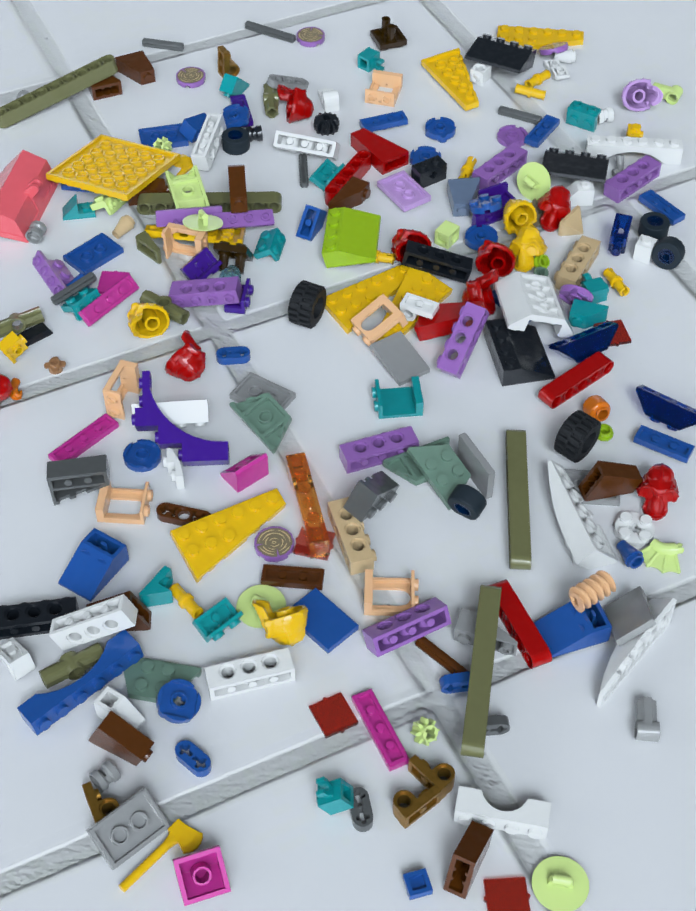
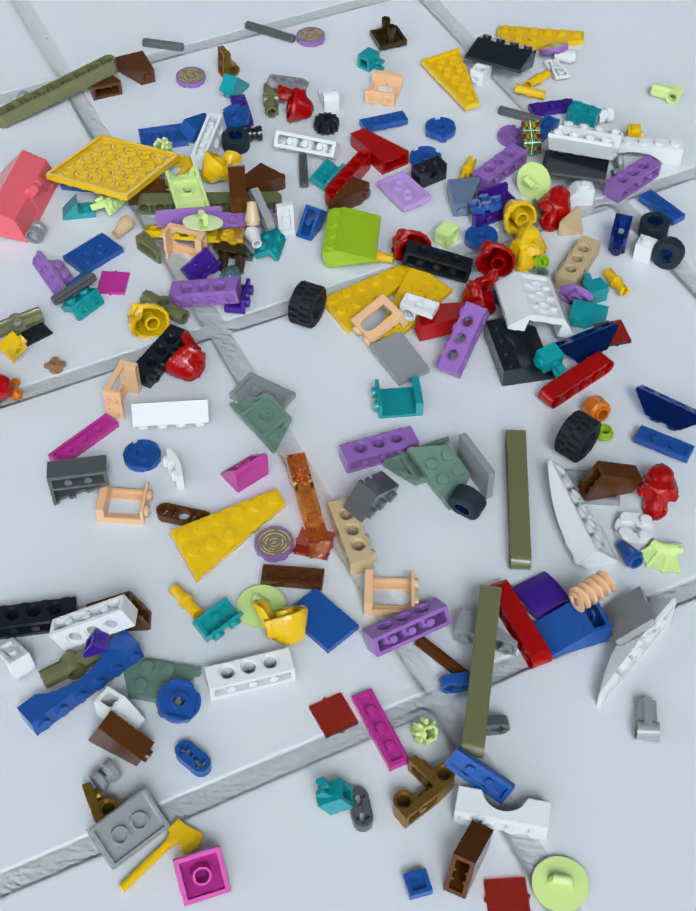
(94, 564): blue slope -> none
(96, 643): none -> dark purple slope
(108, 300): dark pink tile -> none
(154, 360): none -> black brick
(157, 590): teal slope -> none
(194, 450): dark purple arch -> none
(216, 167): none -> yellow head
(233, 355): blue beam -> none
(252, 214): none -> tan cone
(253, 235): none -> white cone
(265, 179): none -> reddish brown slope
(266, 218): none -> light grey beam
(284, 217): none -> white plate
(479, 774): none -> blue plate
(531, 136): none -> piece
(541, 595): none -> dark purple slope
(550, 107): none -> dark purple plate
(550, 358): none -> teal brick
(586, 140): none -> white slope
(640, 94): lavender head -> none

